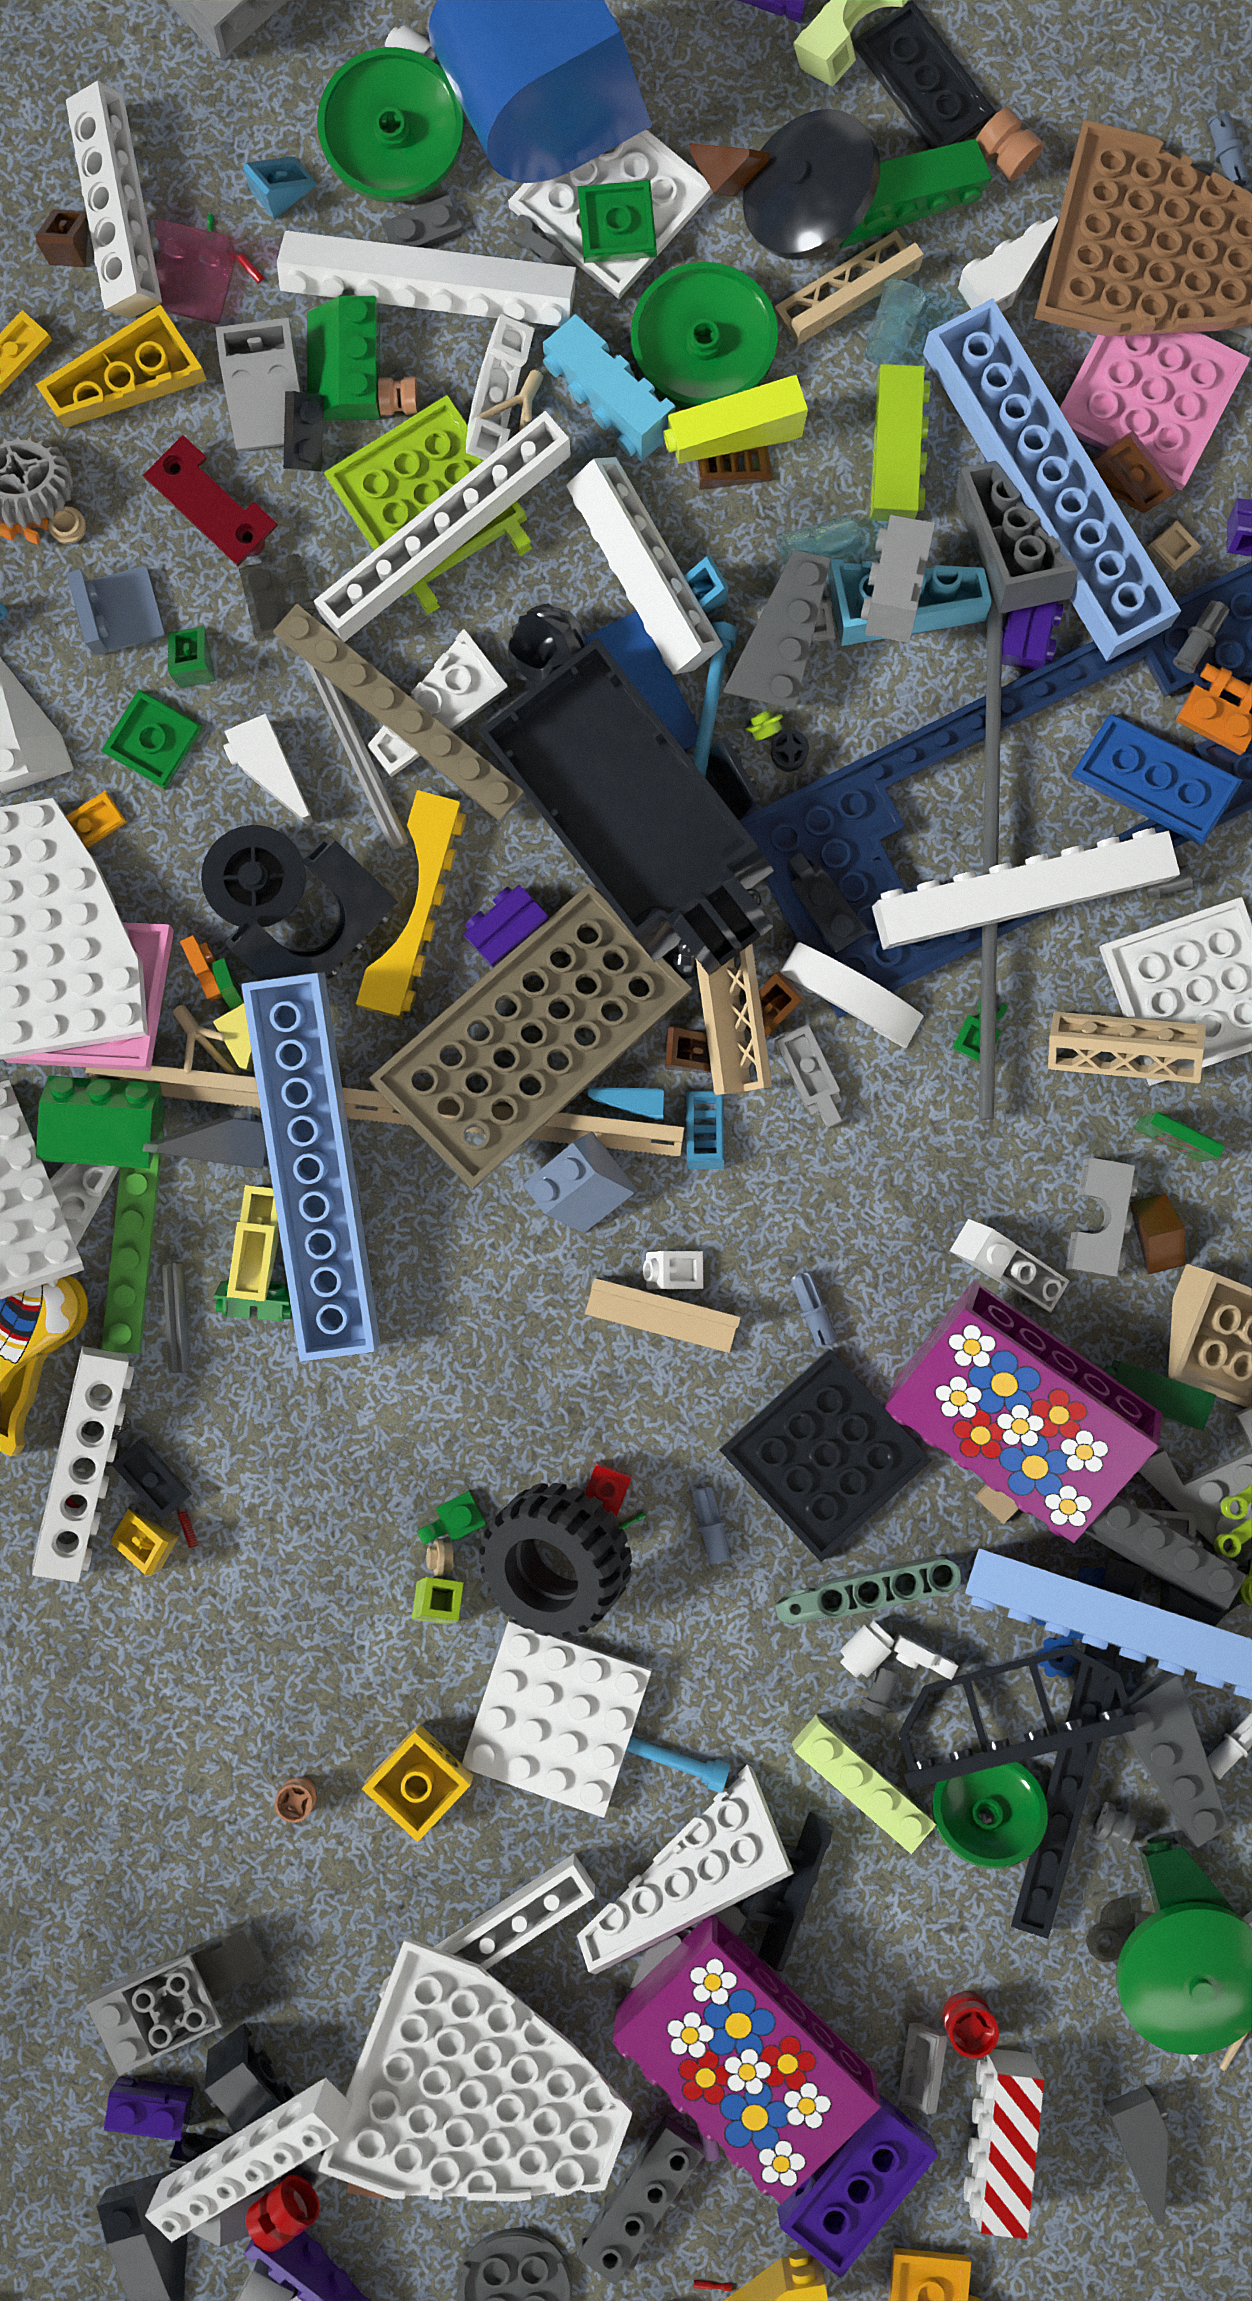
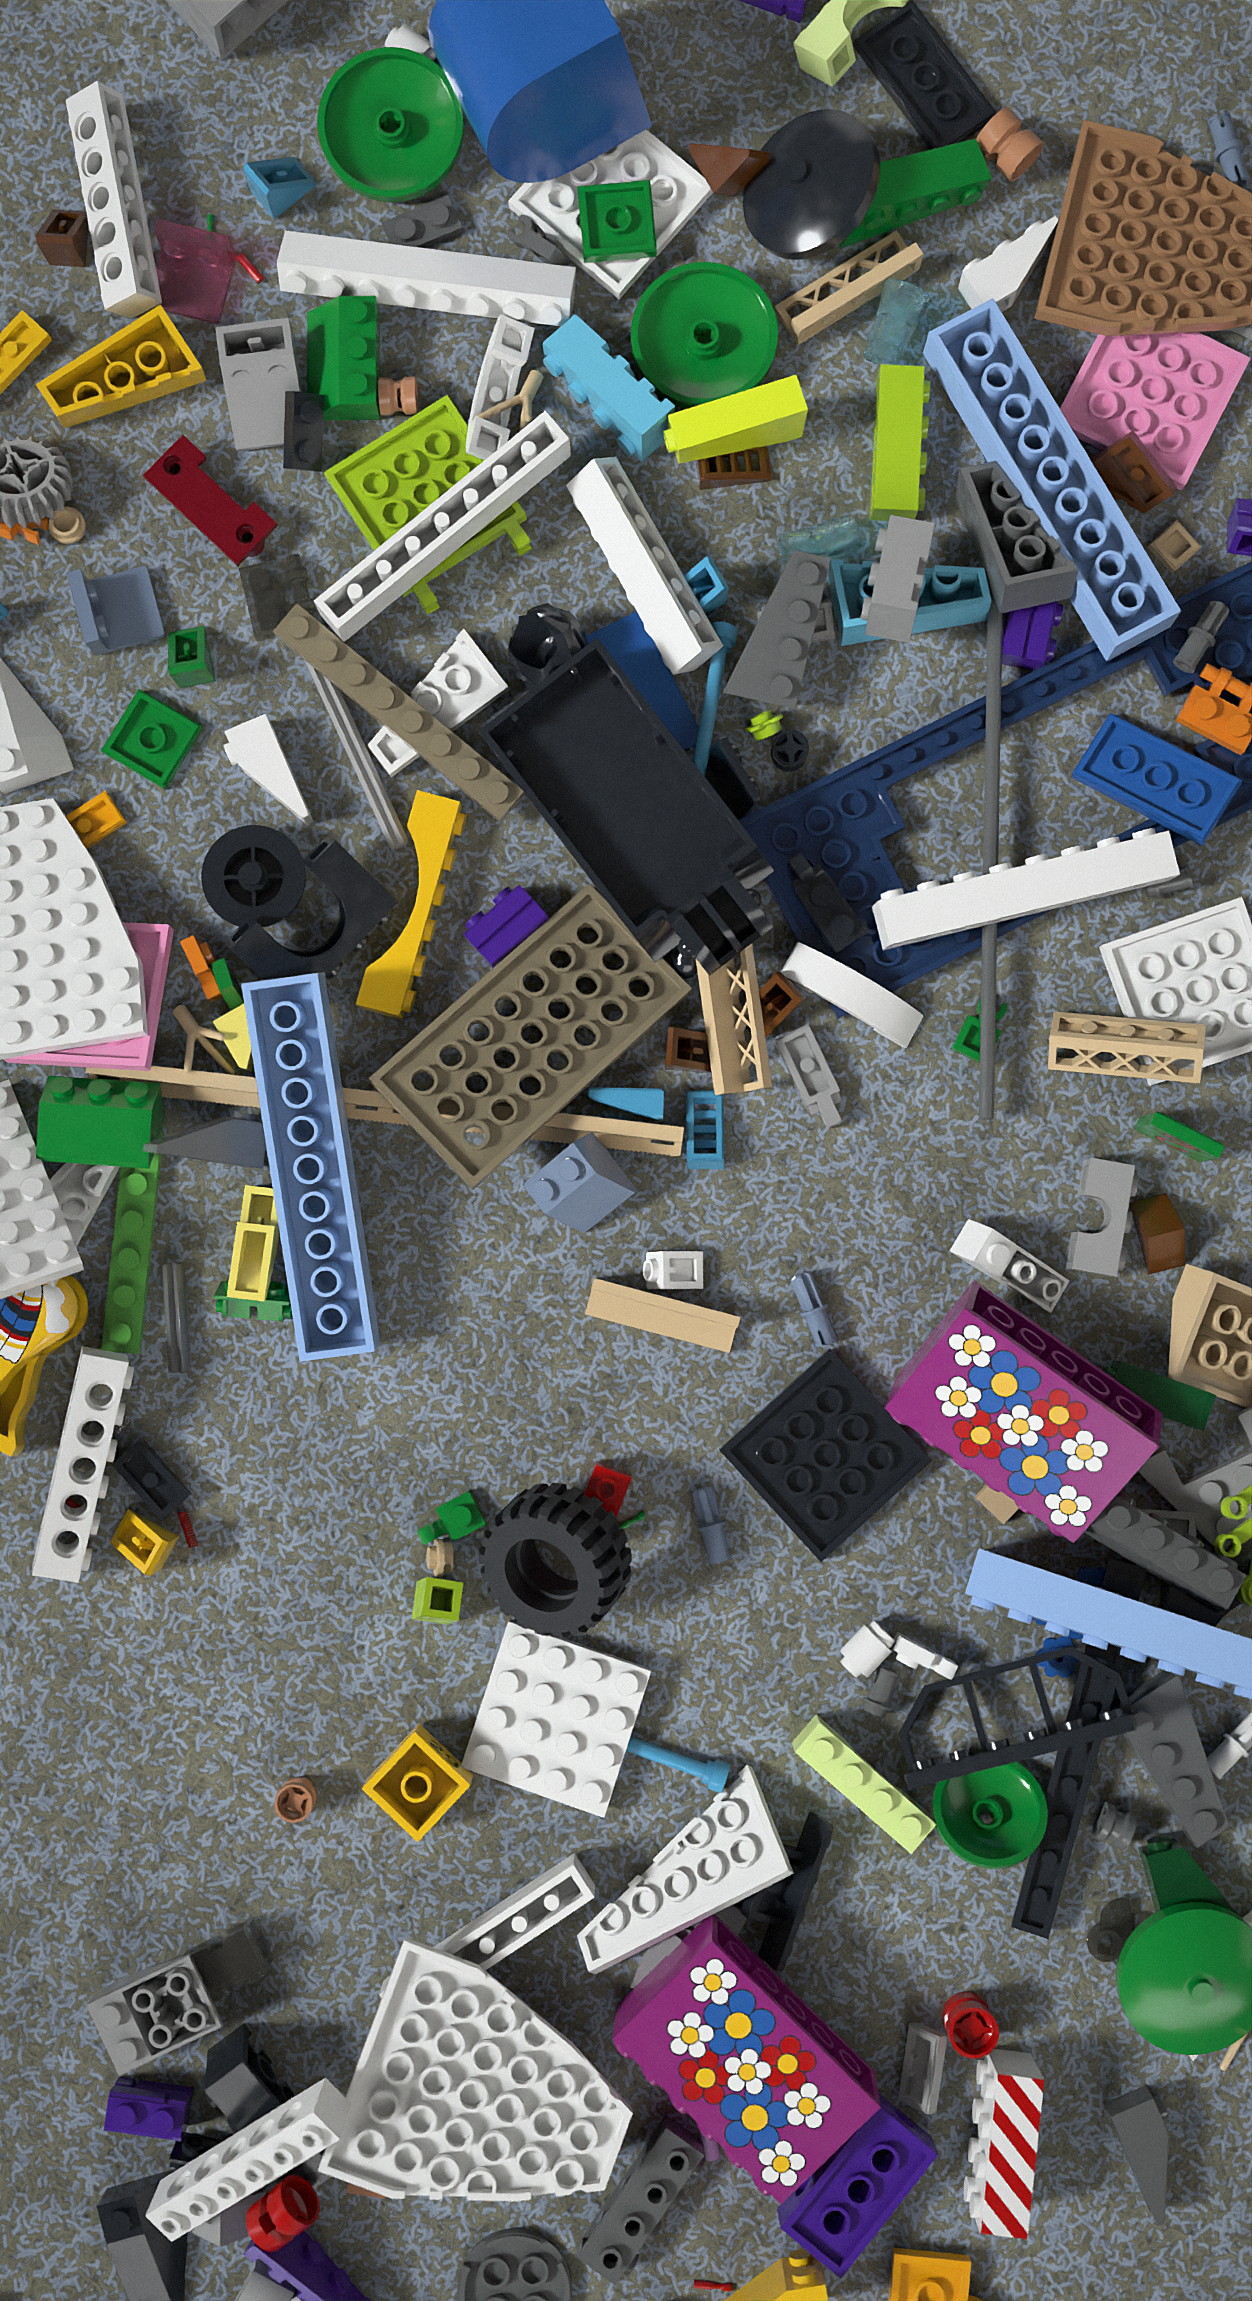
(887, 1595): sand green piece -> none

